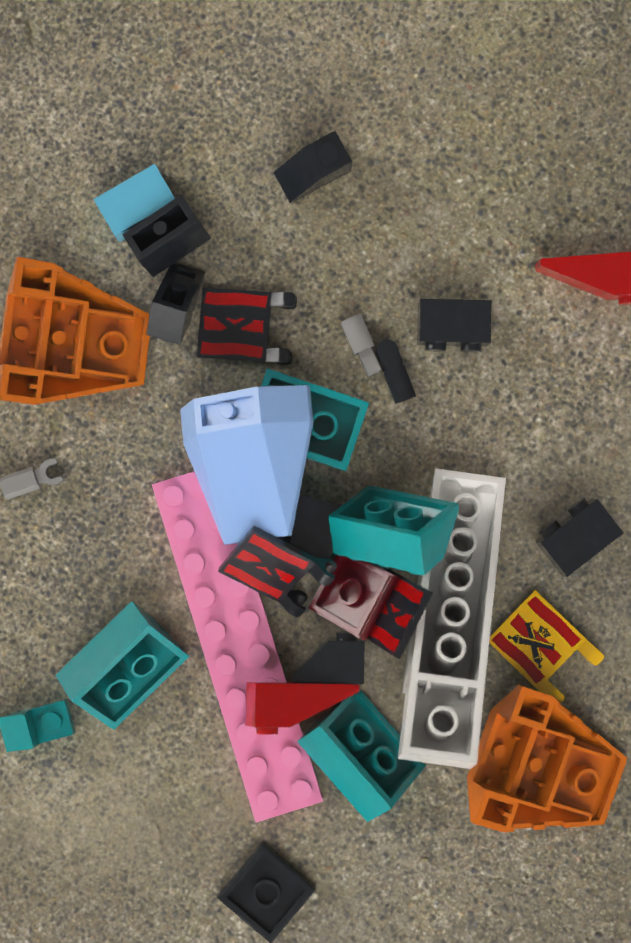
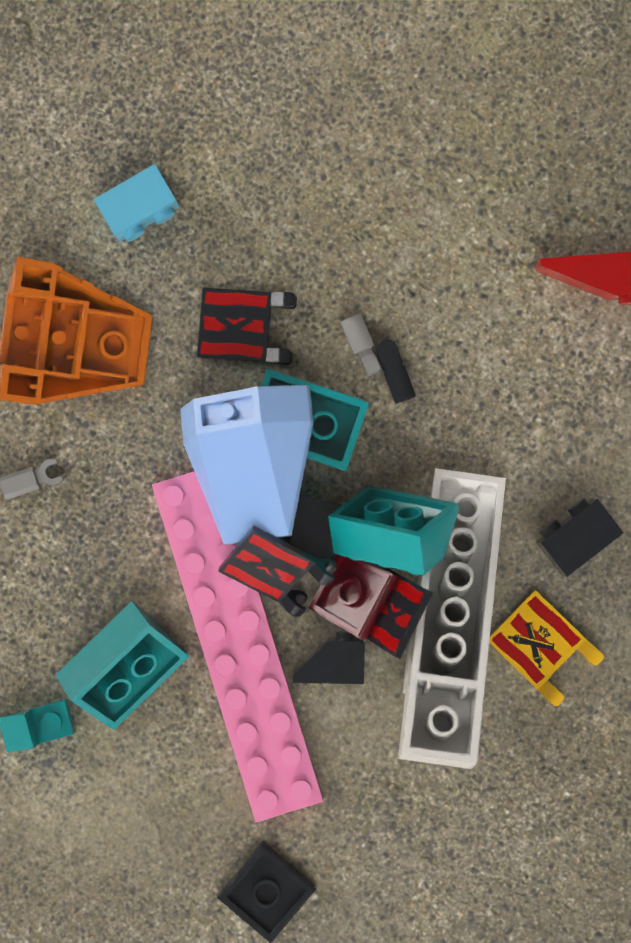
(166, 236): black brick -> none
(174, 303): black slope -> none
(287, 704): red slope -> none
(313, 167): black slope -> none
(361, 755): teal slope -> none
(454, 324): black brick -> none
(541, 767): orange wedge -> none

